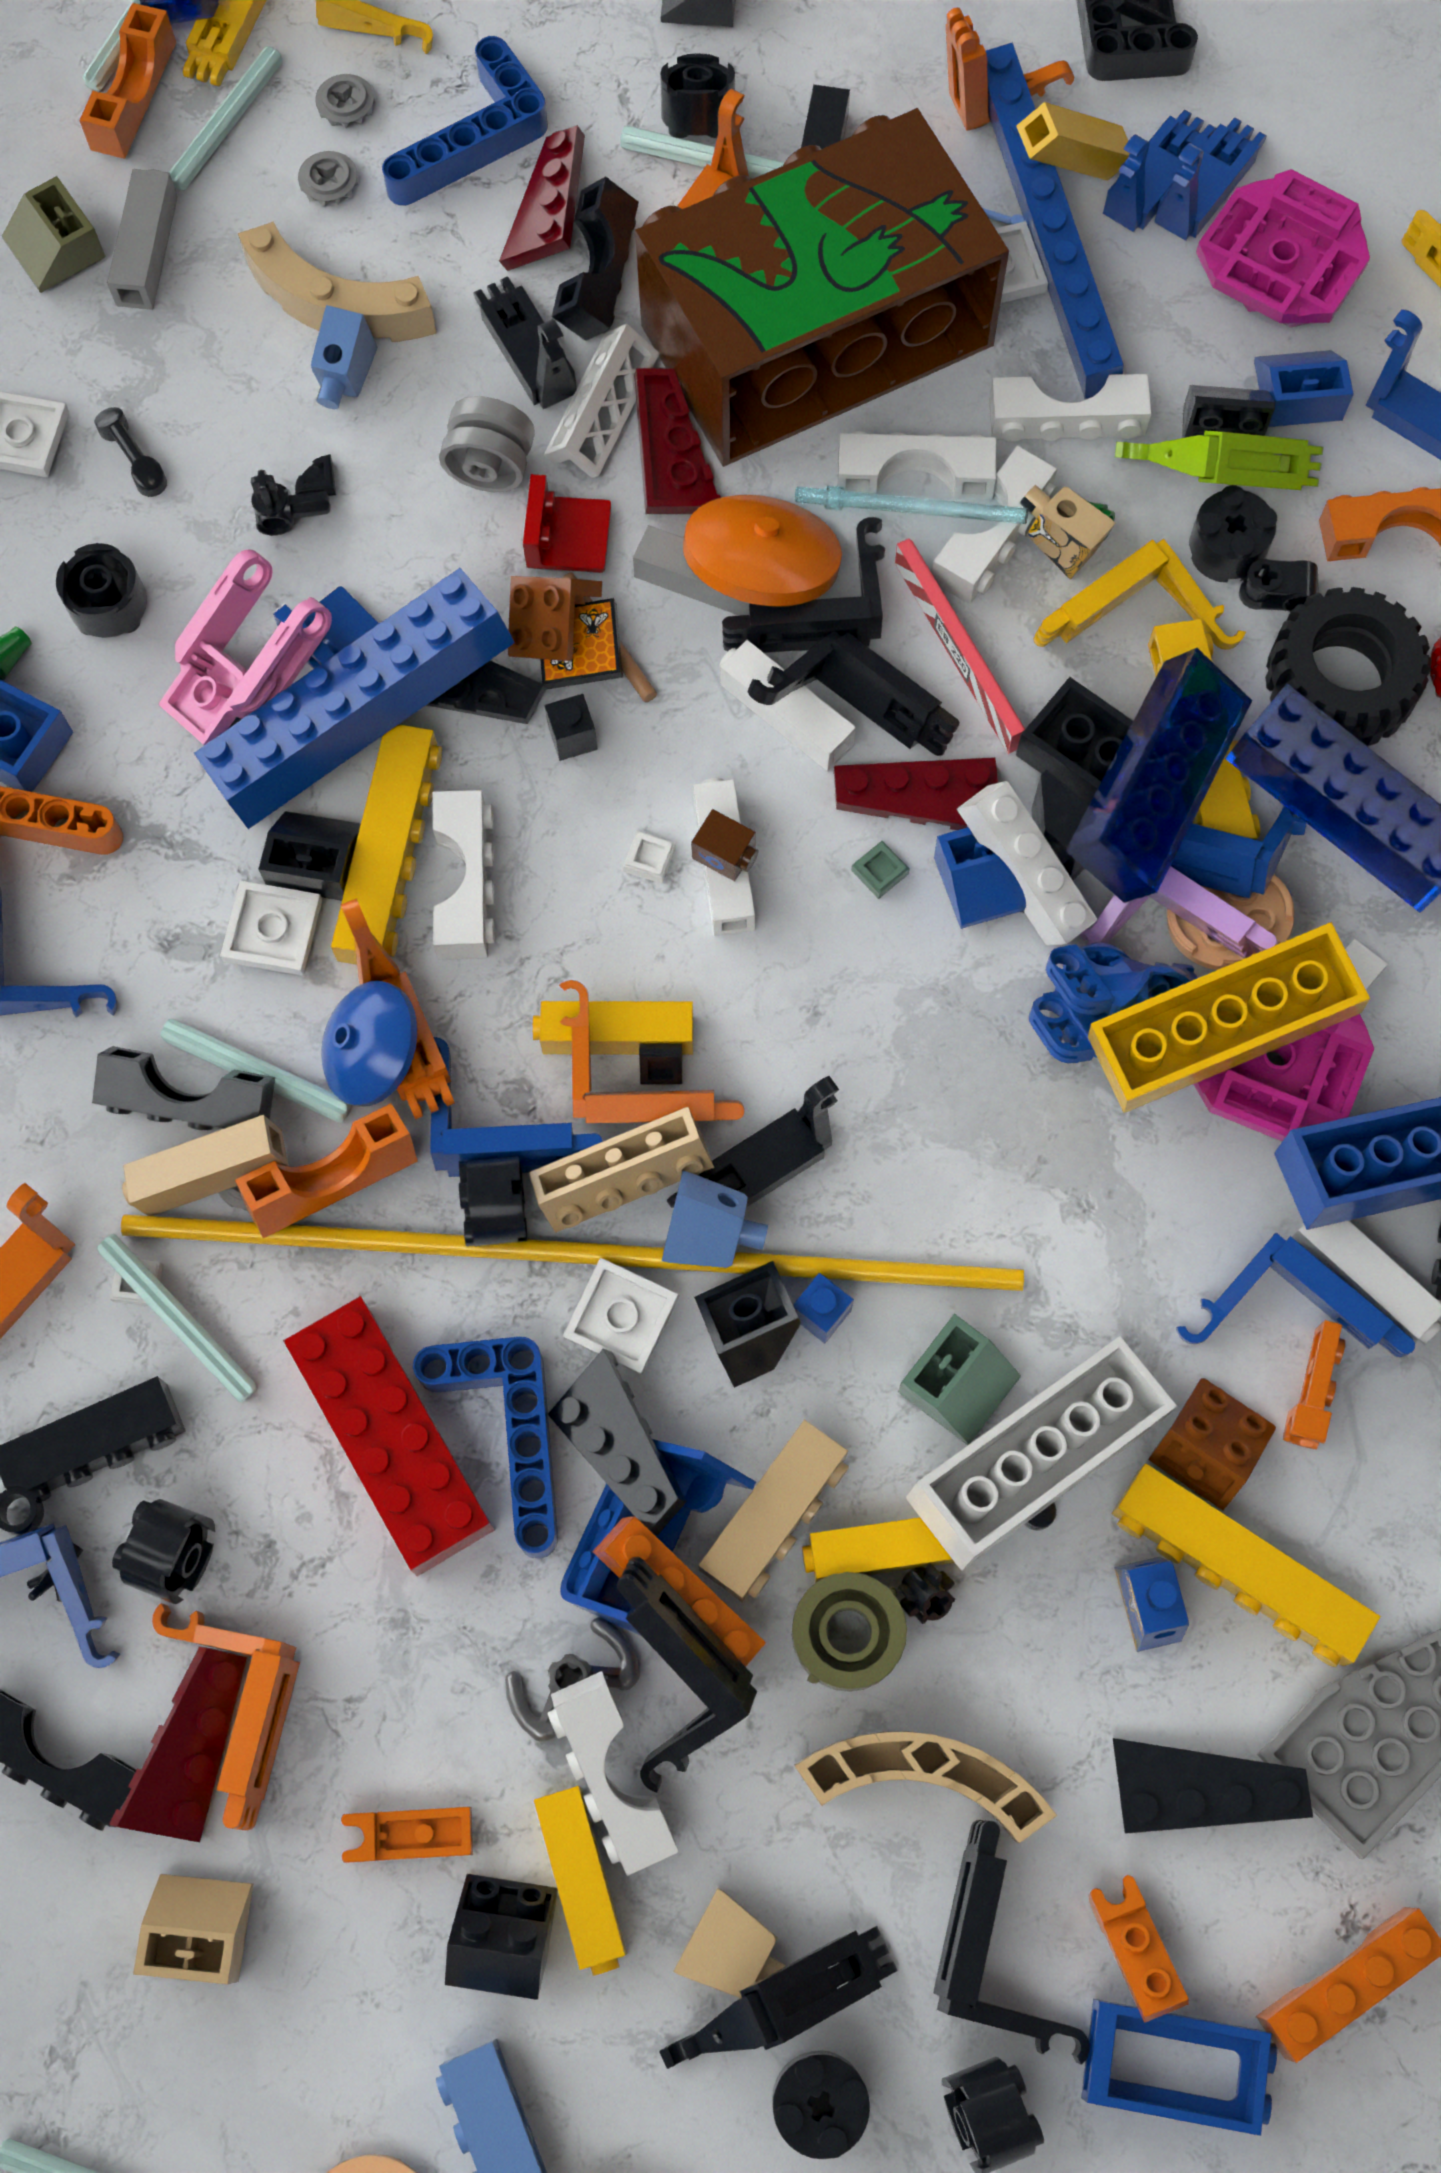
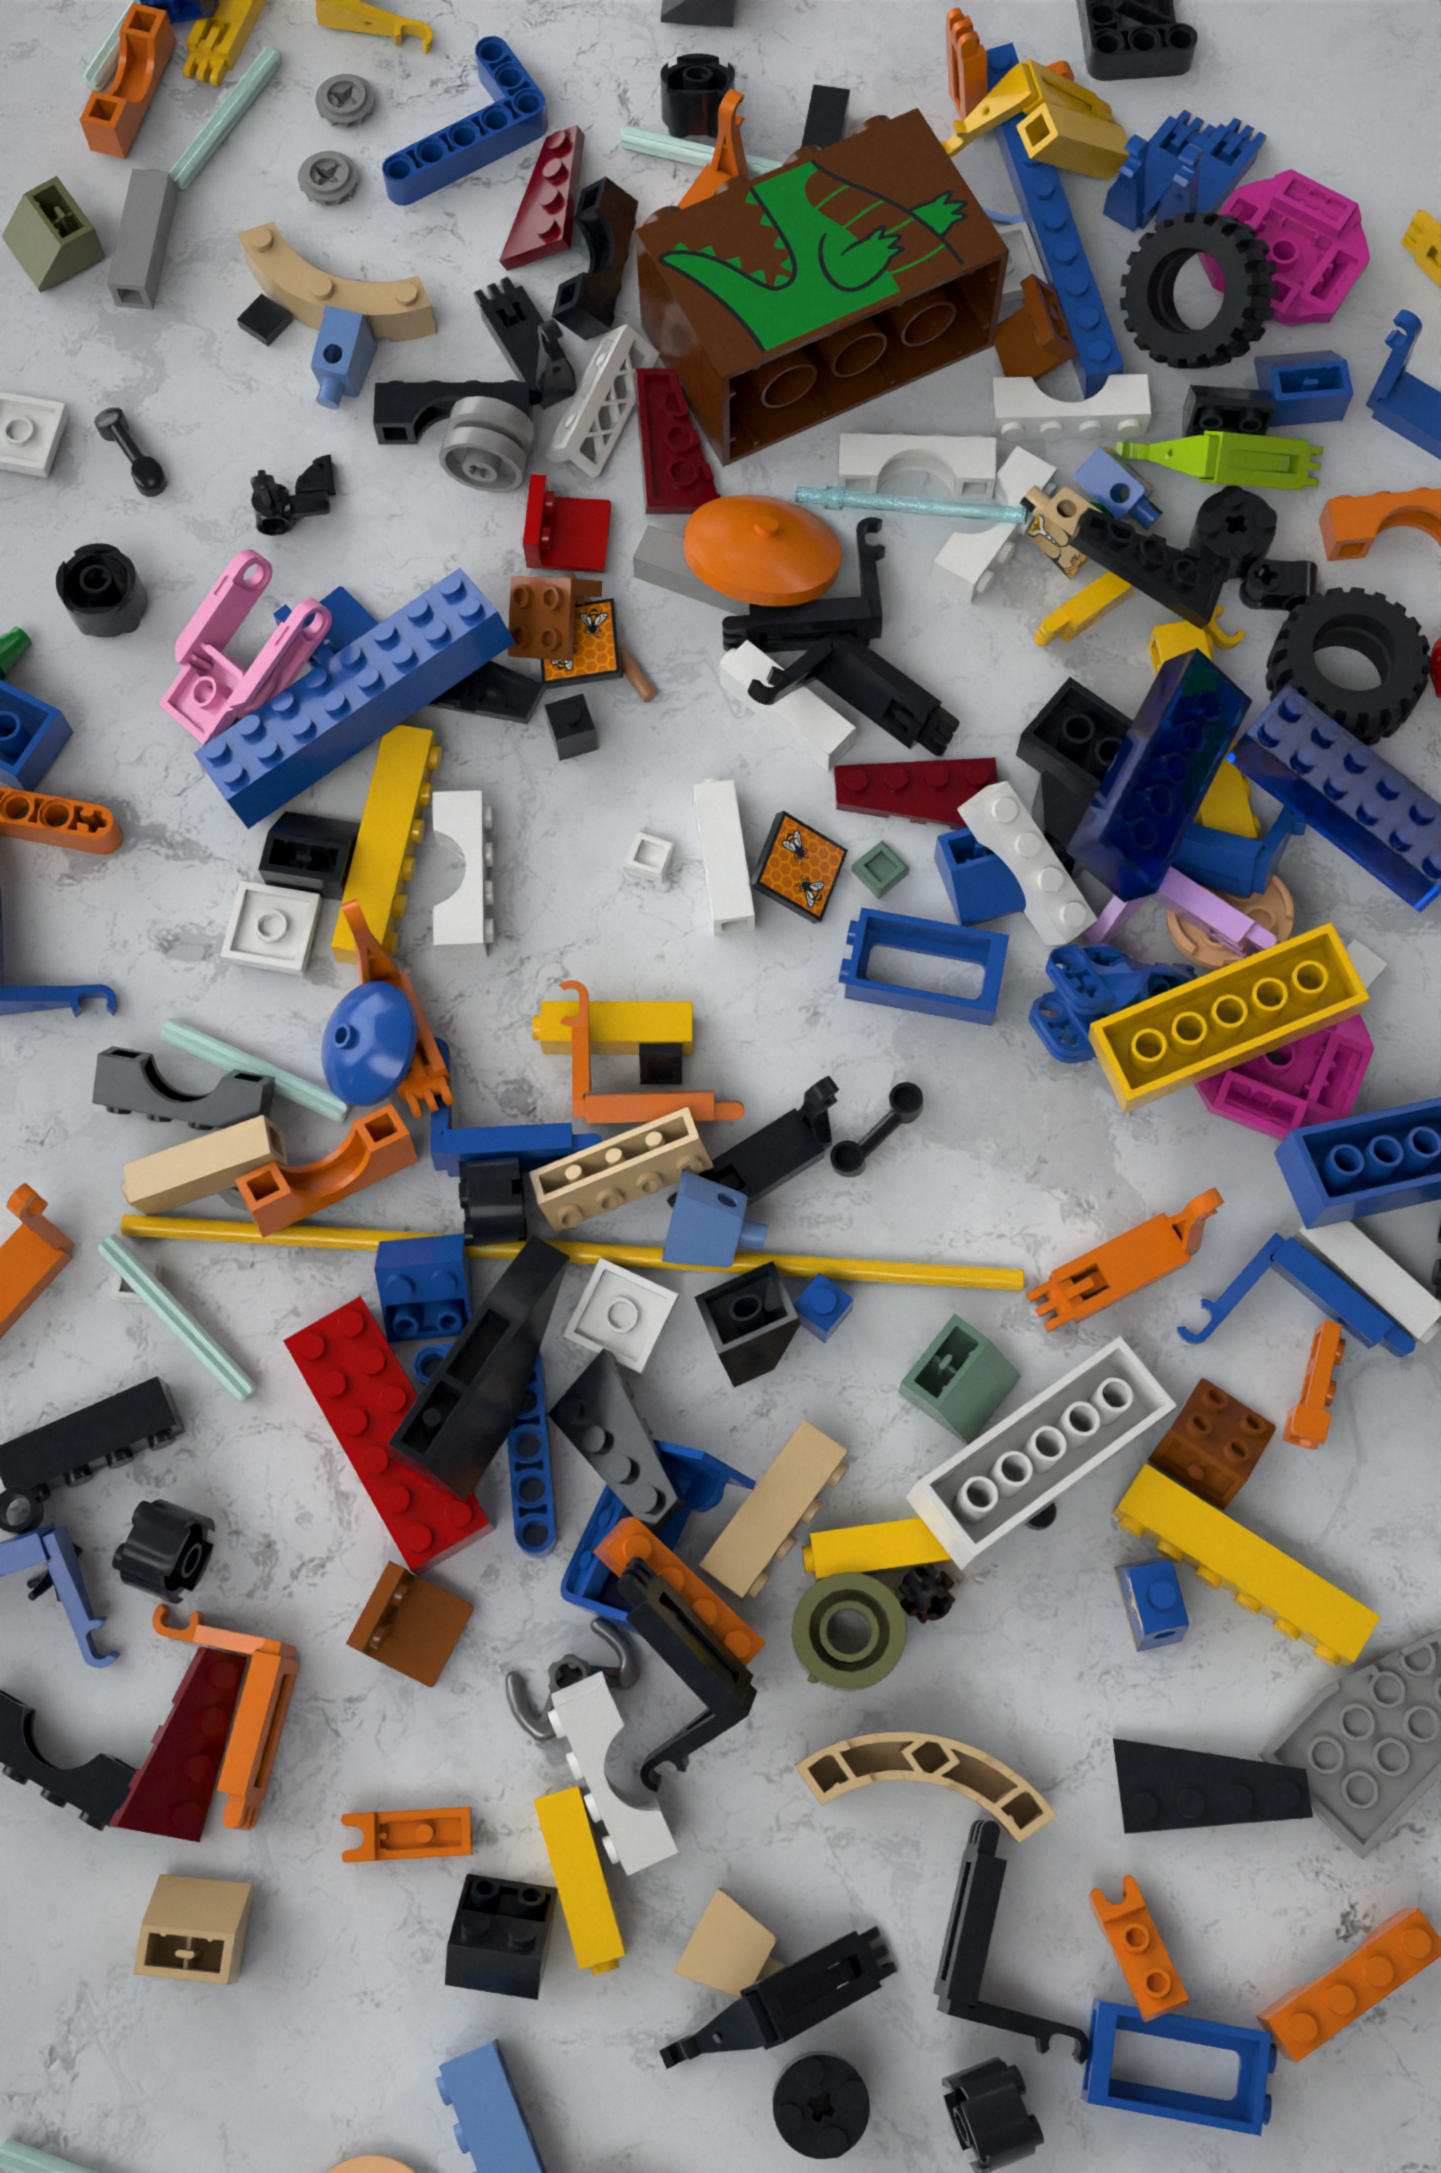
(264, 320): none -> black tile
(410, 408): none -> black arch
(410, 1625): none -> dark orange bracket
(424, 1287): none -> blue slope
(483, 1377): none -> black wedge
(724, 845): reddish brown brick -> none
(798, 867): none -> tile
(905, 1107): none -> black bar
(927, 938): none -> blue piece
(959, 645): tile -> none
(1024, 90): none -> yellow hinge
(1035, 336): none -> dark orange bracket
(1104, 478): none -> torso
(1125, 1263): none -> orange hinge
(1152, 282): none -> black tyre
(1164, 573): none -> black wing

